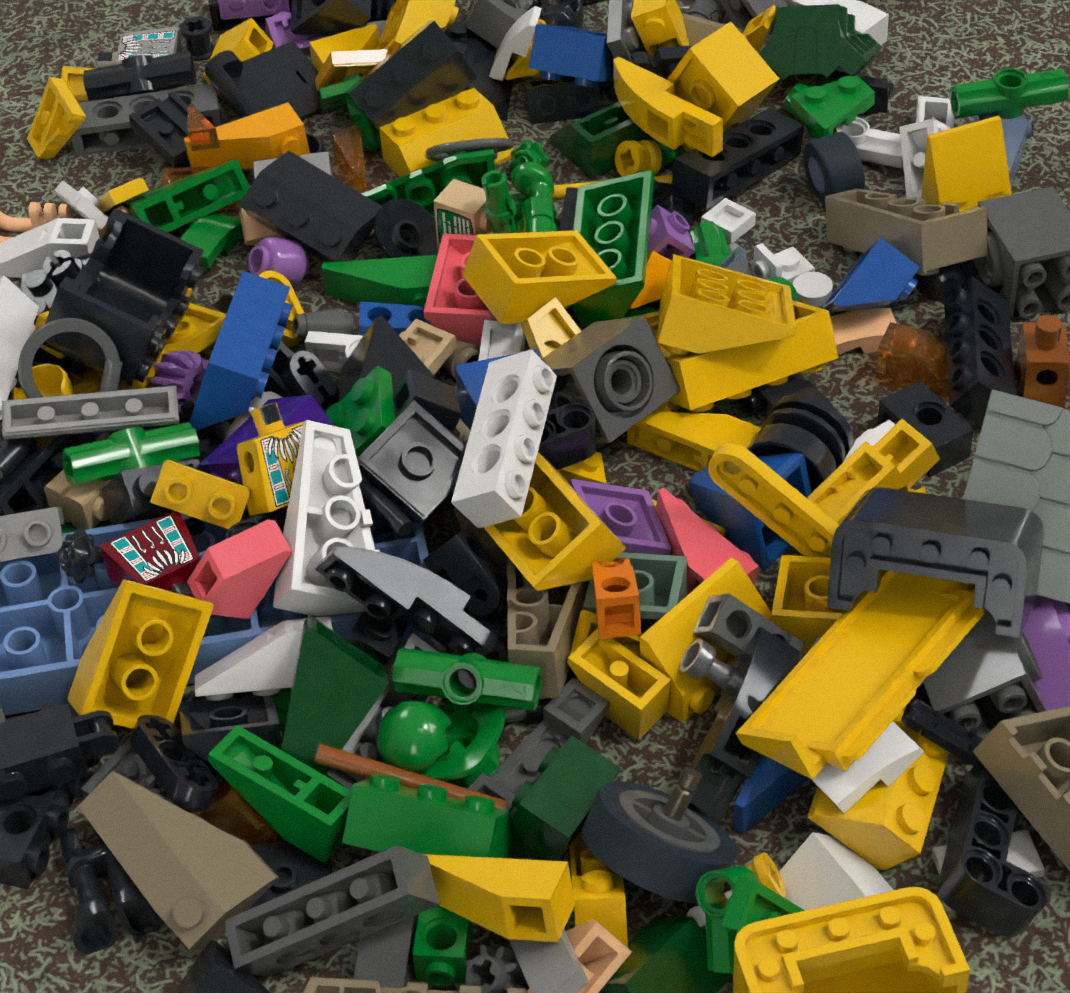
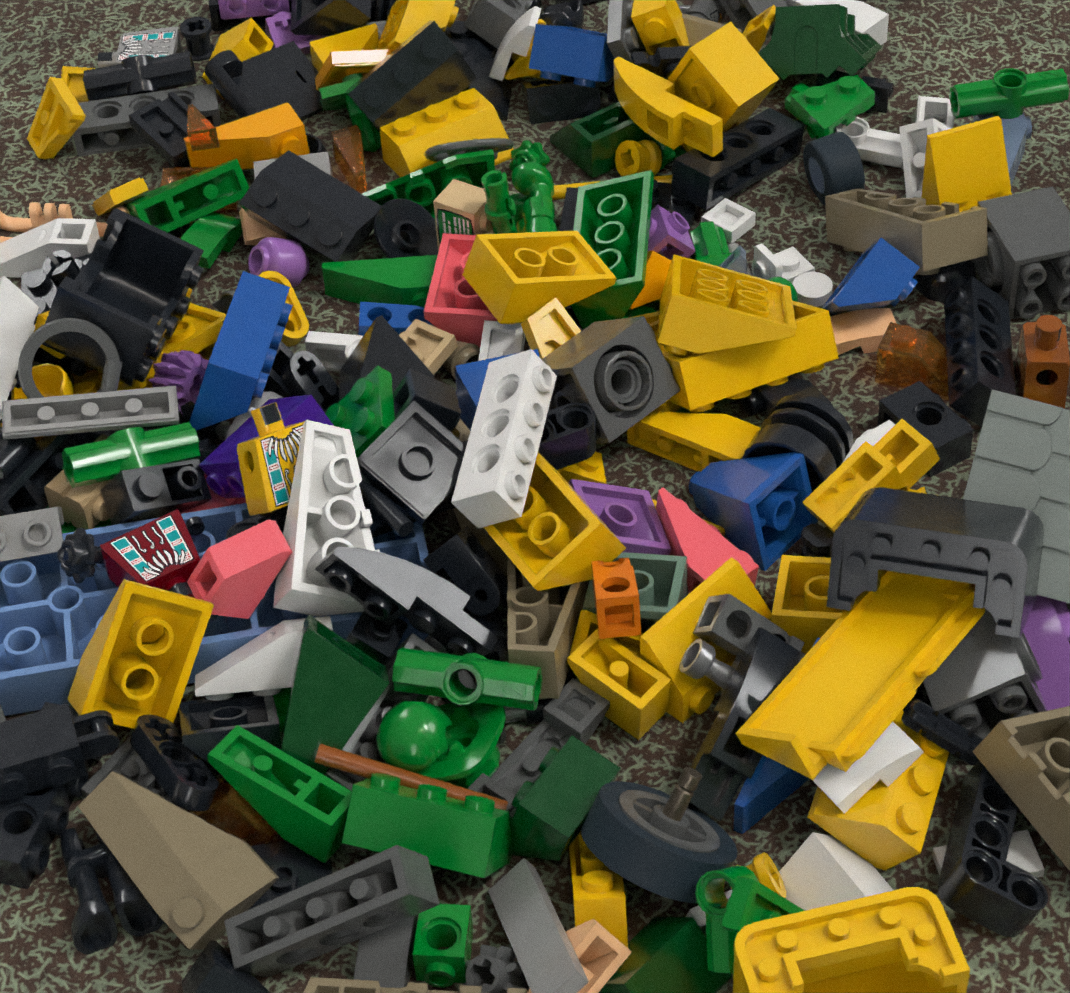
(82, 202): white plate -> none
(200, 494): yellow bracket -> none
(323, 321): dark grey cone -> none
(506, 895): yellow slope -> none
(772, 500): yellow plate -> none

